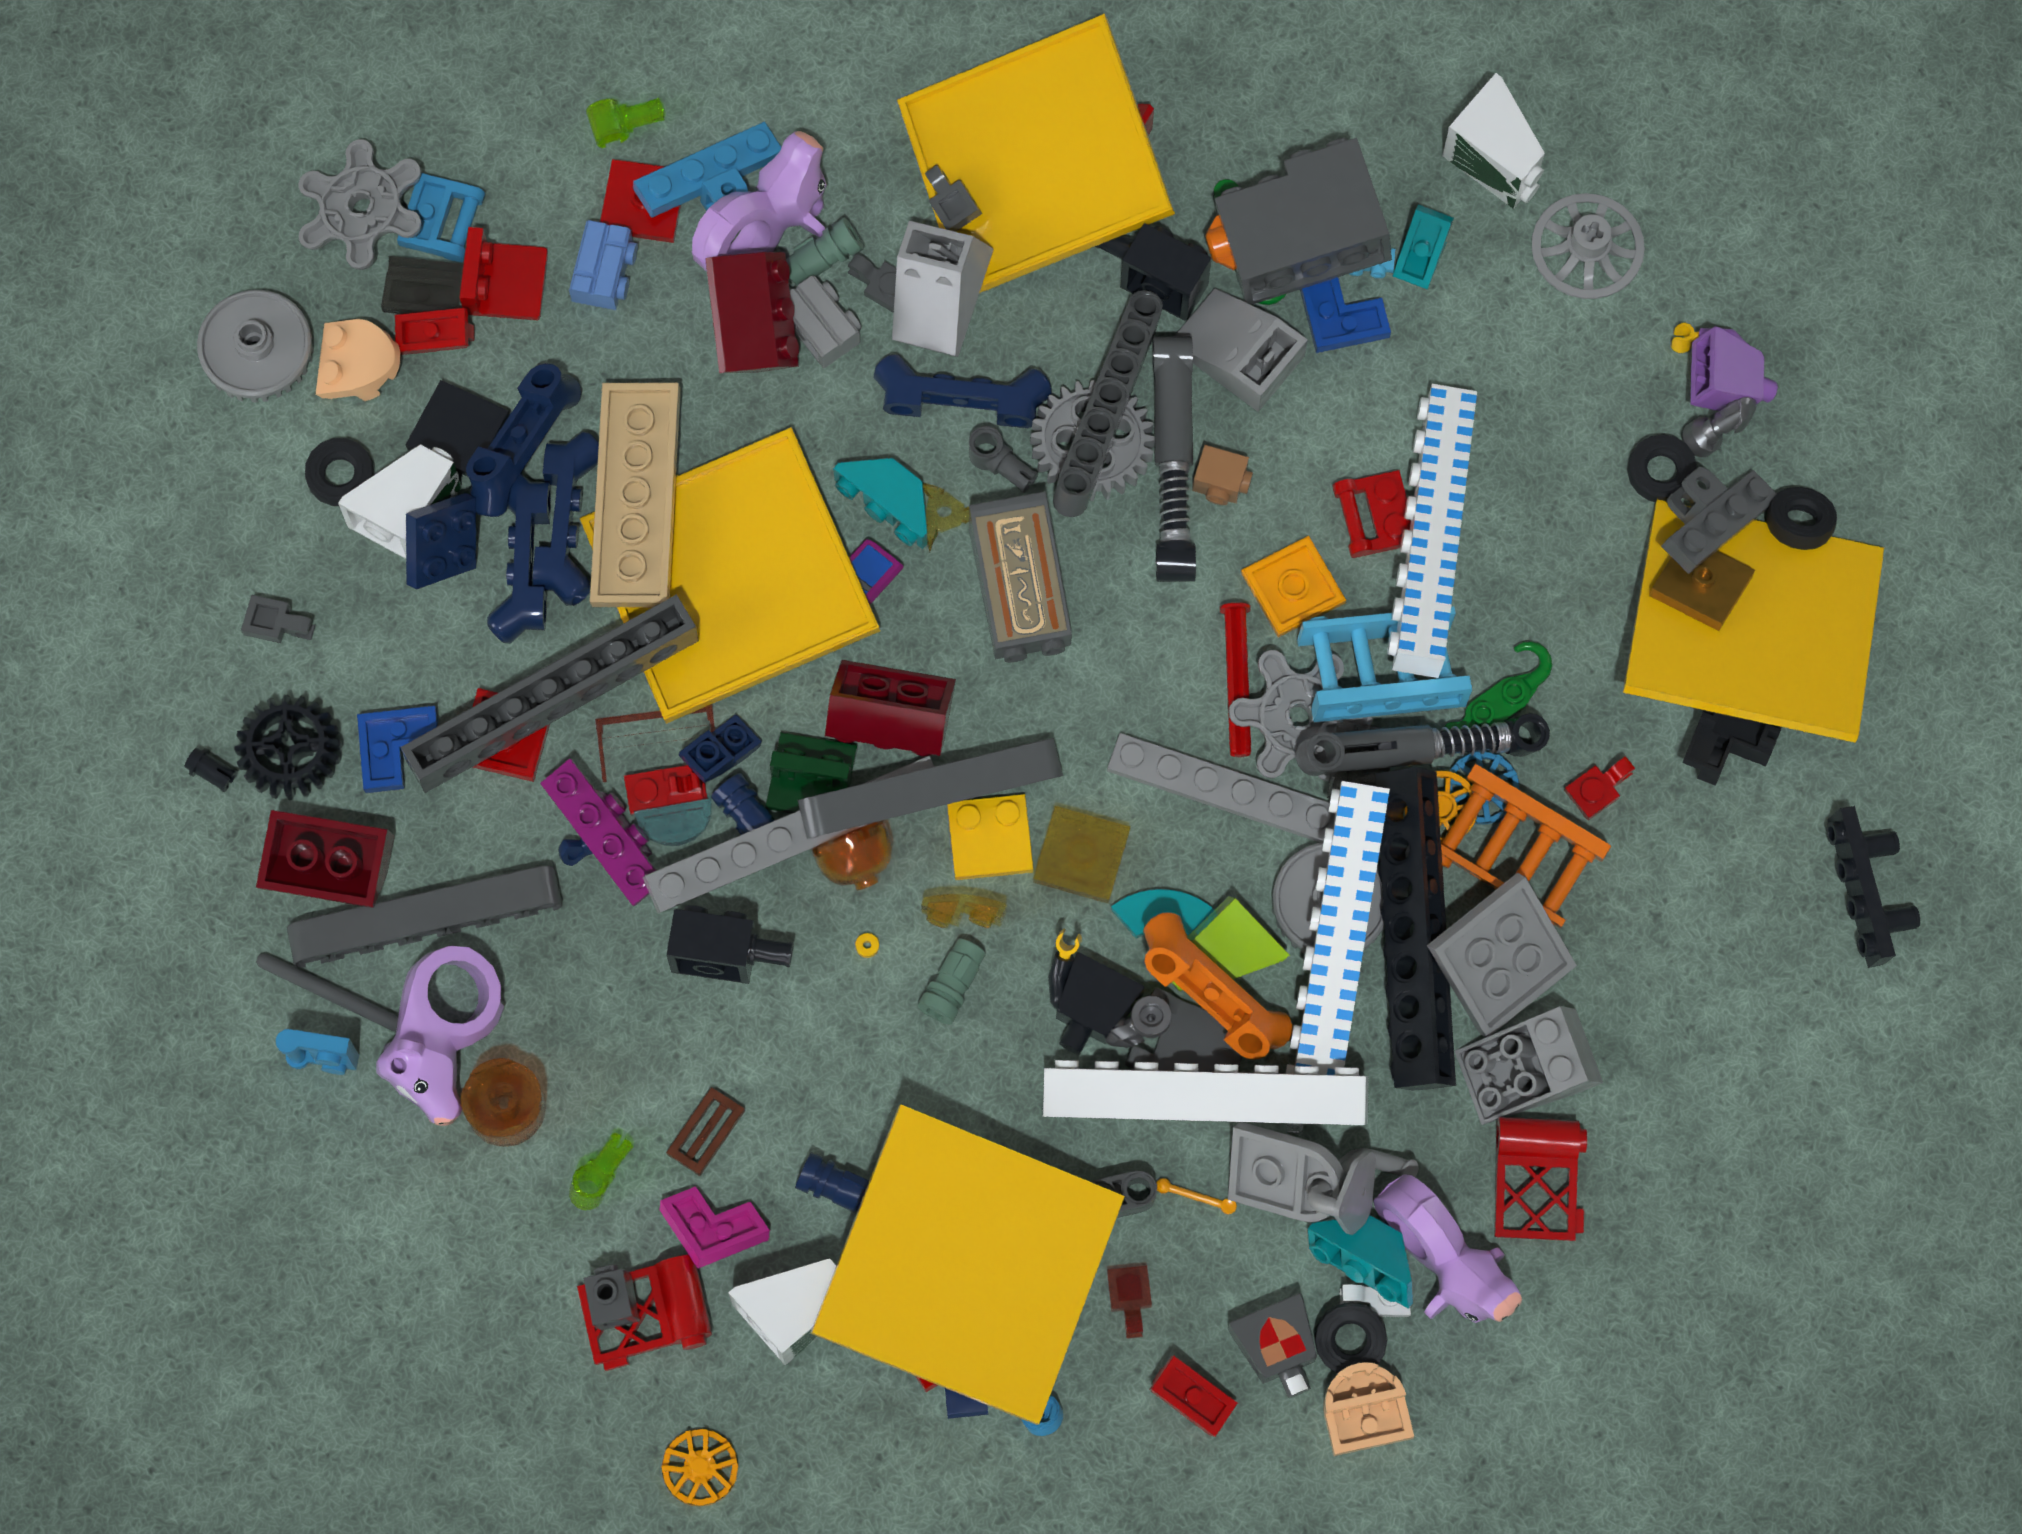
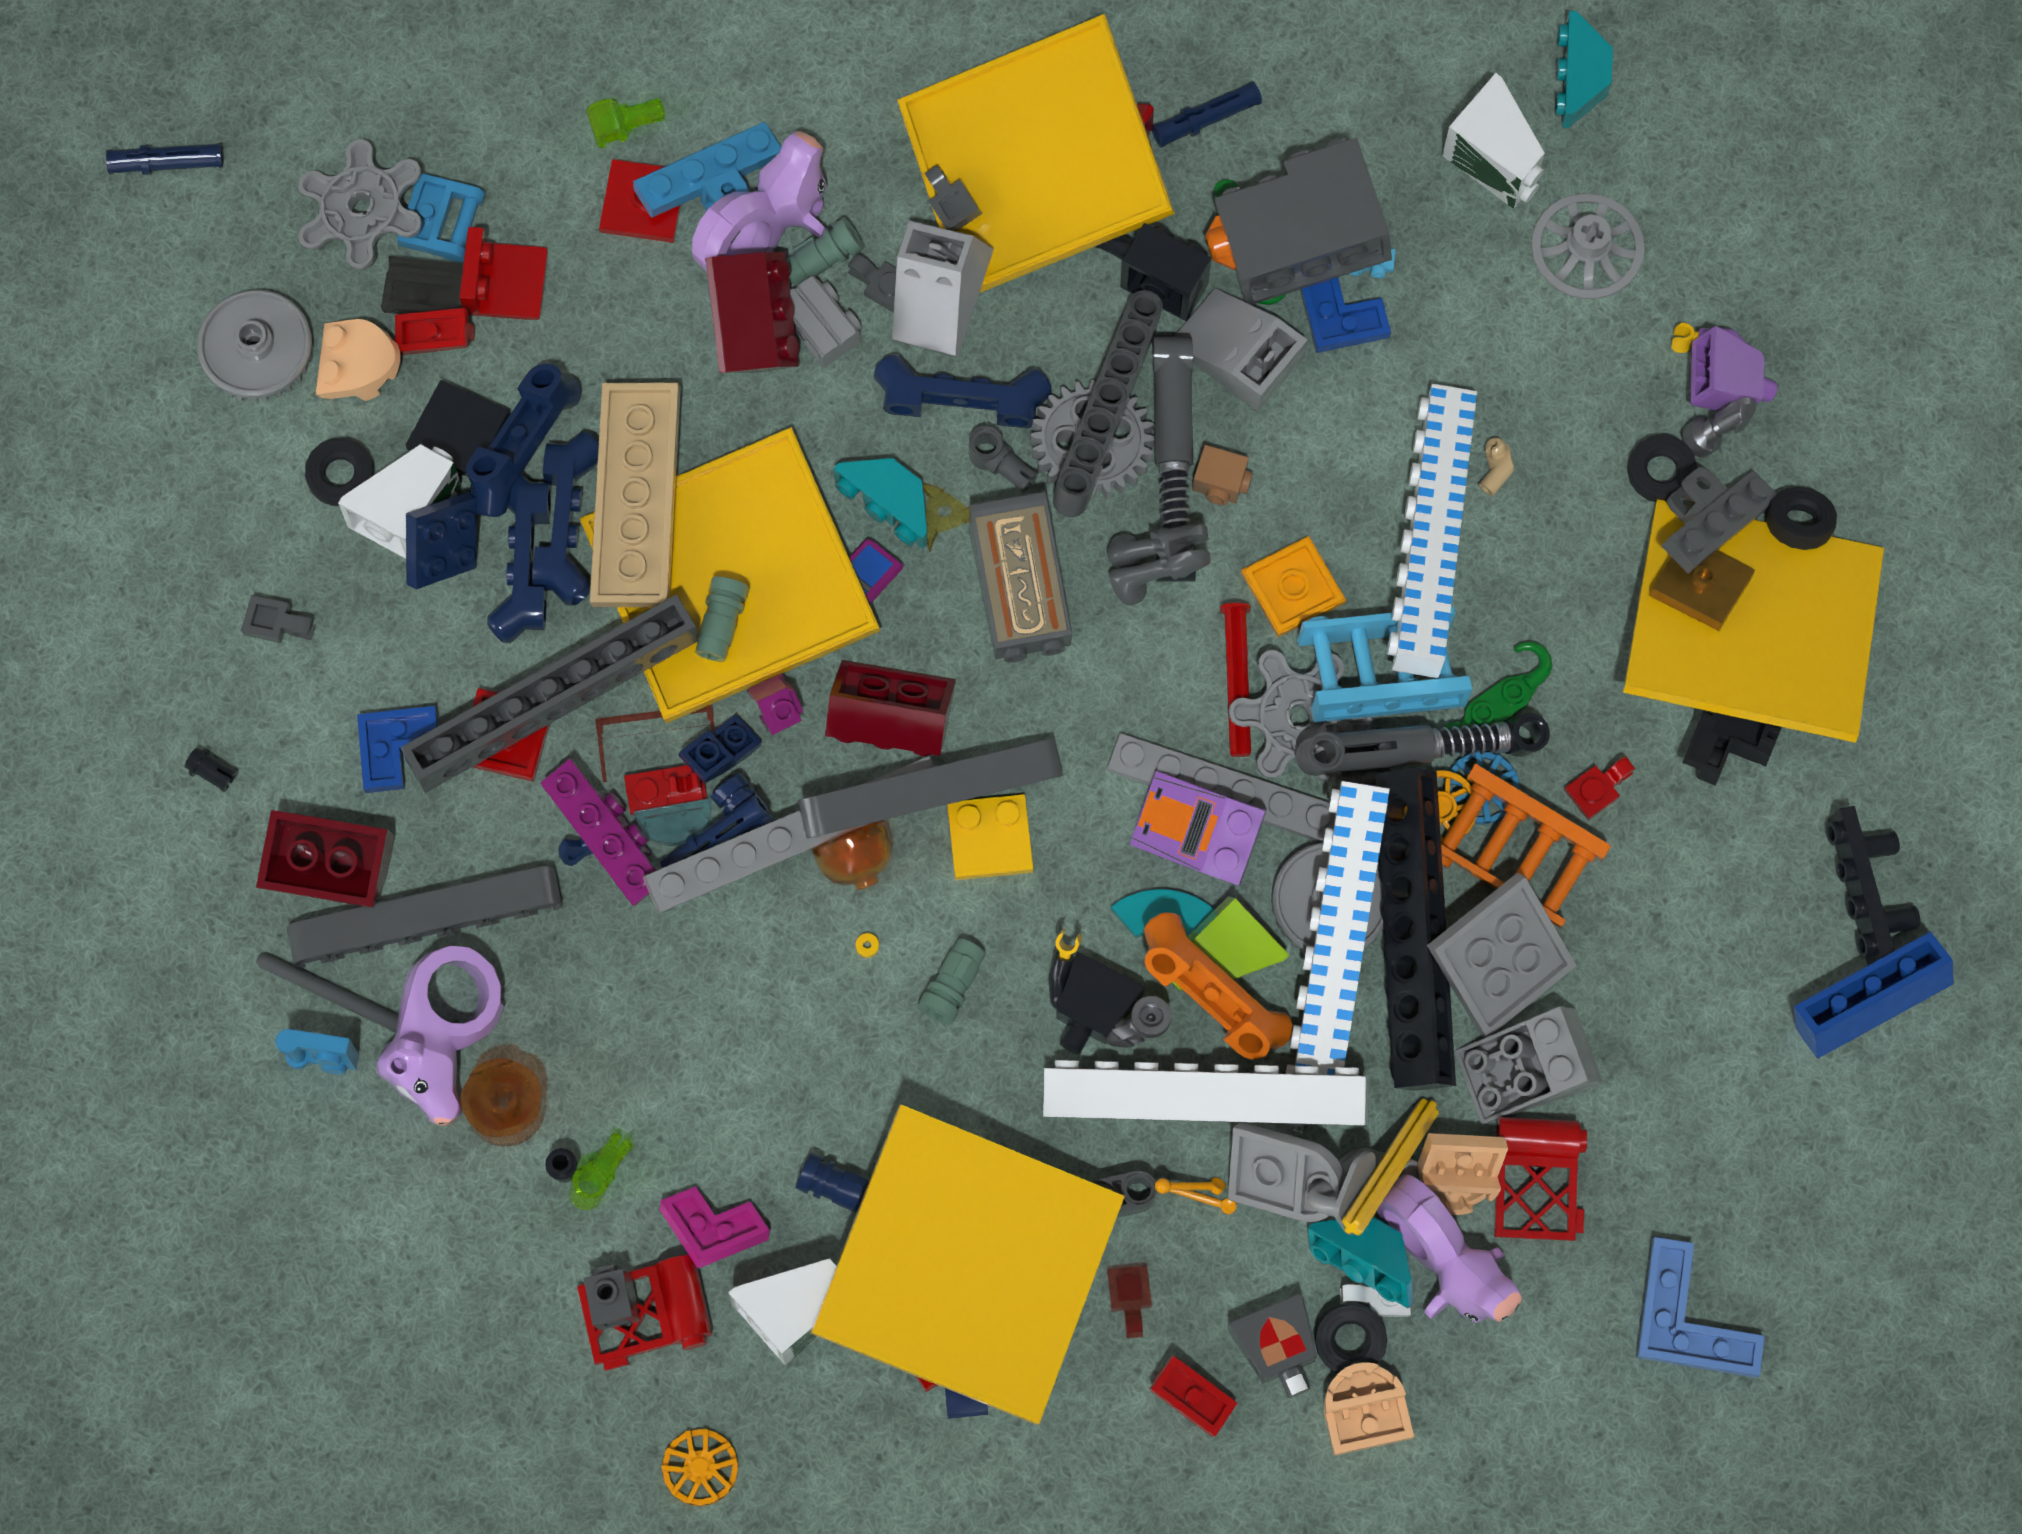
(164, 158): none -> dark blue pin
(303, 747): black gear -> none
(559, 1157): none -> black pin
(602, 265): medium blue brick -> none
(687, 1160): copper tile -> none
(720, 618): none -> sand green axle
(720, 945): black brick -> none
(750, 811): none -> dark blue pin
(777, 703): none -> magenta window
(807, 769): dark green bracket -> none
(949, 909): clear yellow slope -> none
(1050, 1420): dark azure tile -> none
(1081, 854): clear yellow plate -> none
(1175, 560): none -> dark grey piece
(1189, 1039): dark grey flag -> none
(1193, 120): none -> dark blue pin
(1198, 828): none -> medium lavender slope
(1216, 1186): none -> light orange hinge
(1386, 505): red plate -> none
(1390, 1167): none -> yellow axle
(1423, 246): teal slope -> none
(1462, 1169): none -> light nougat slope
(1500, 466): none -> tan arm
(1584, 70): none -> teal slope
(1671, 1340): none -> medium blue plate
(1874, 995): none -> blue brick

